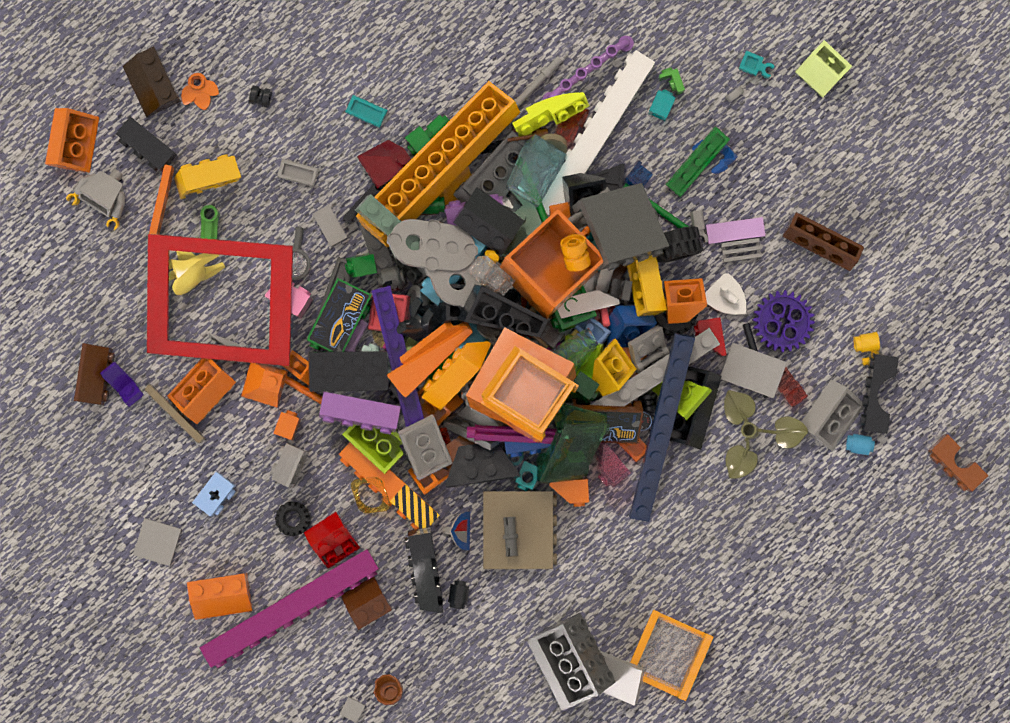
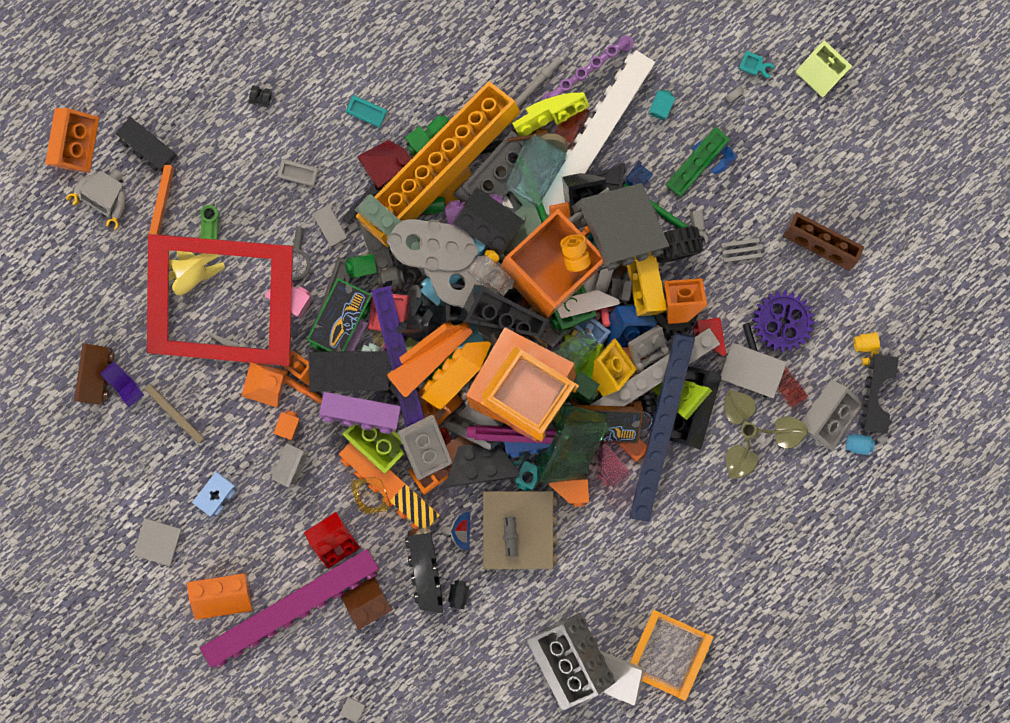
(151, 82): dark brown slope -> none
(201, 93): orange plate -> none
(201, 389): orange slope -> none
(206, 175): yellow wedge -> none
(281, 518): black tyre -> none
(385, 695): dark orange hair -> none
(675, 83): bright green bracket -> none
(726, 296): white shield -> none
(735, 230): lavender tile -> none
(944, 453): dark orange arch -> none

